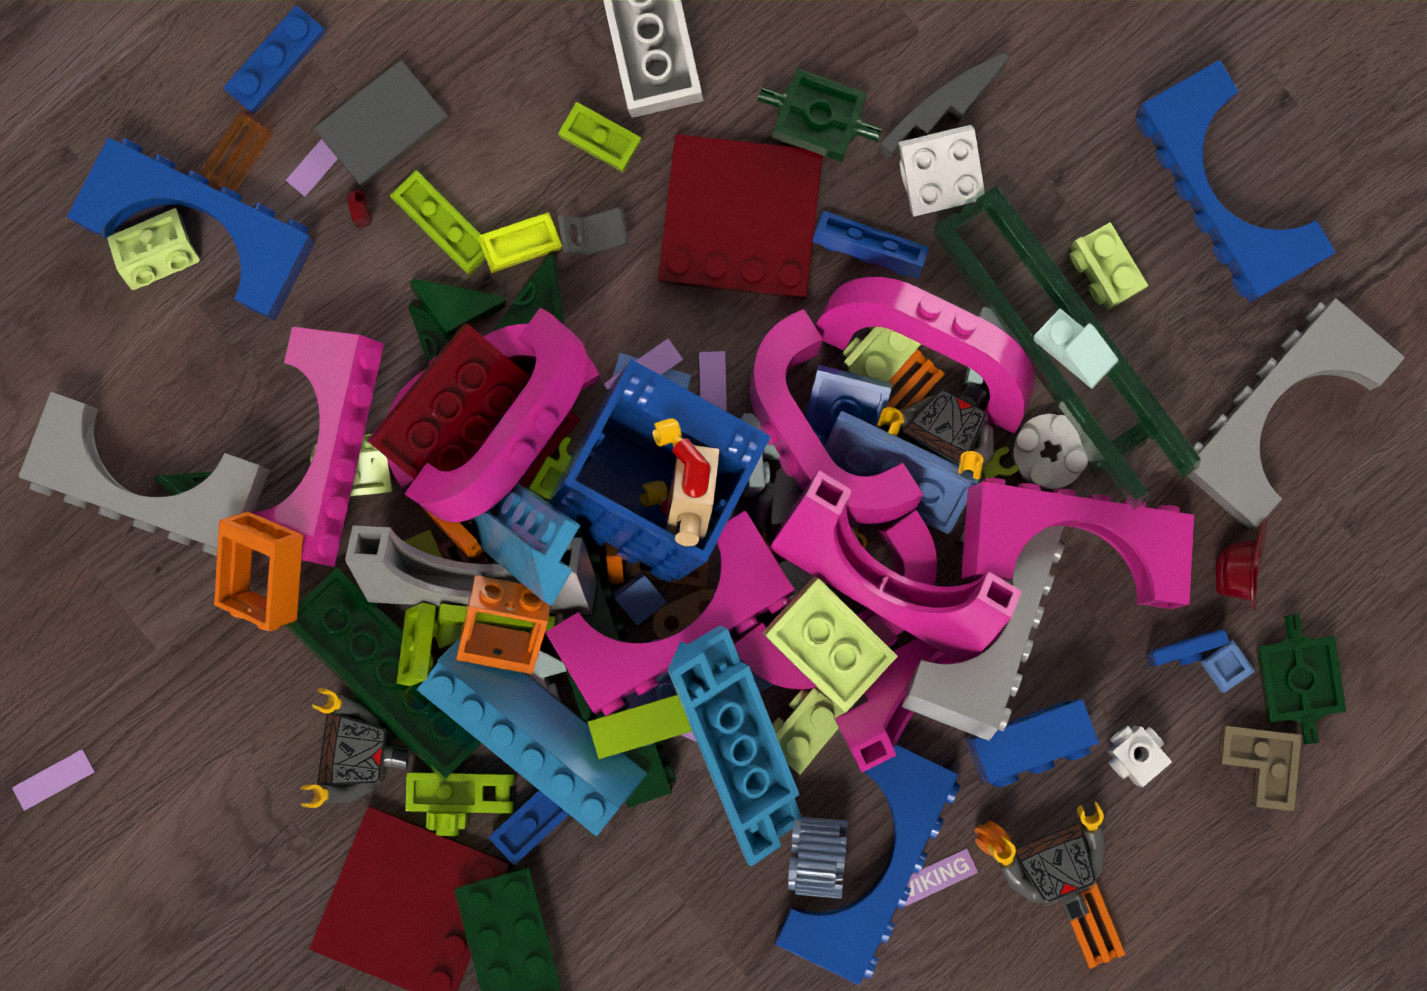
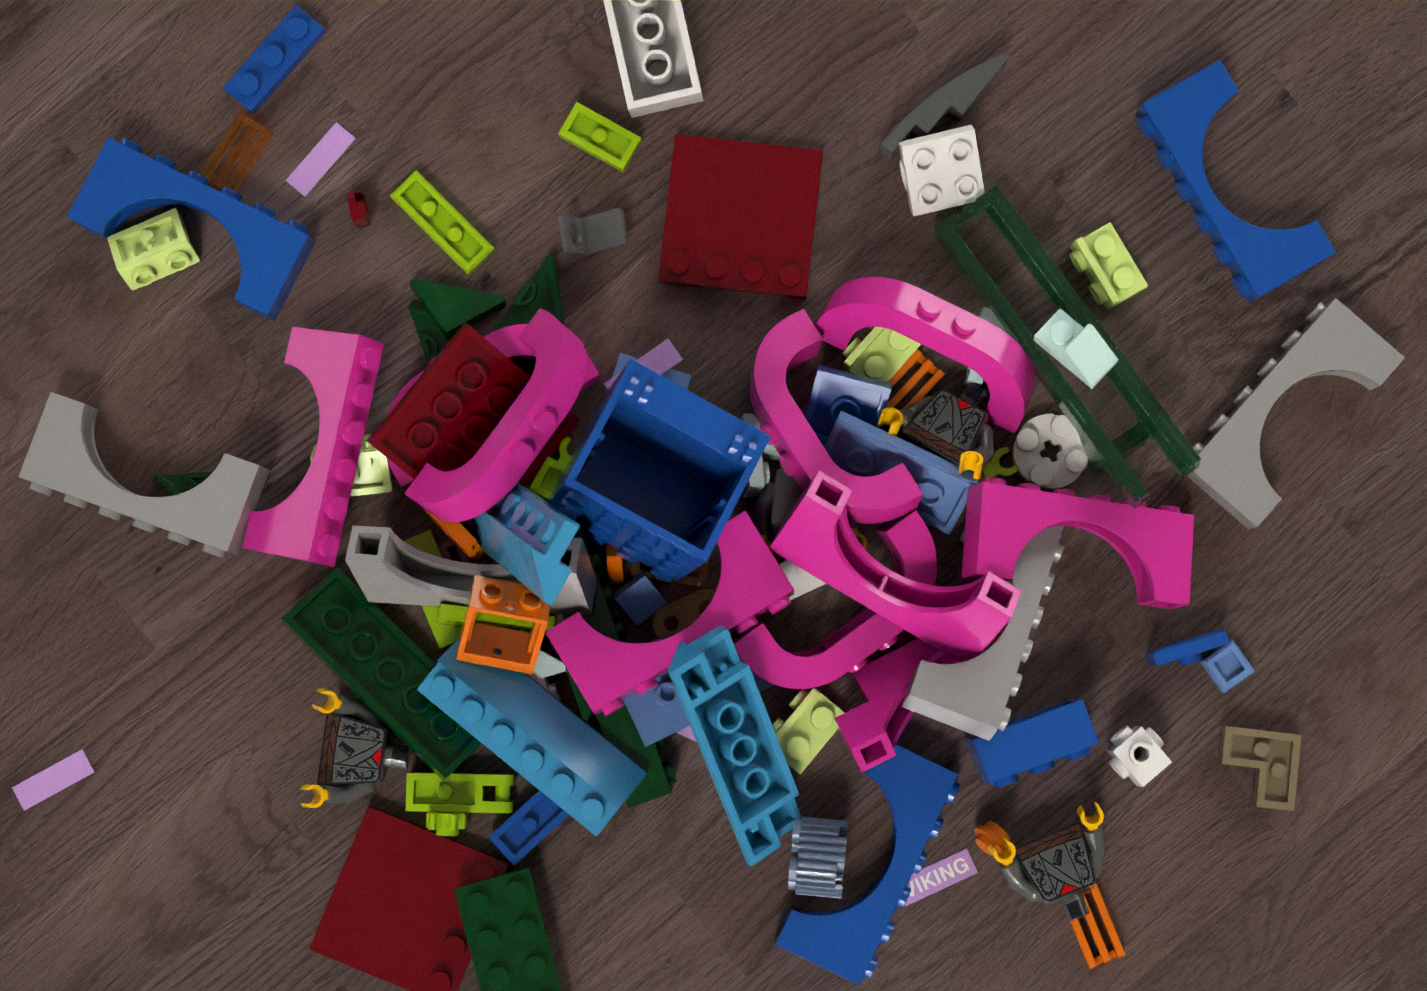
(234, 554): orange window -> none
(381, 123): dark grey tile -> none
(417, 637): lime plate -> none
(520, 242): neon yellow tile -> none
(638, 726): lime tile -> none
(691, 485): torso -> none
(713, 378): lavender sticker -> none
(819, 115): dark green plate -> none
(829, 644): yellowish green plate -> none
(870, 245): blue plate -> none
(1239, 568): dark red piece -> none
(1301, 679): dark green plate -> none

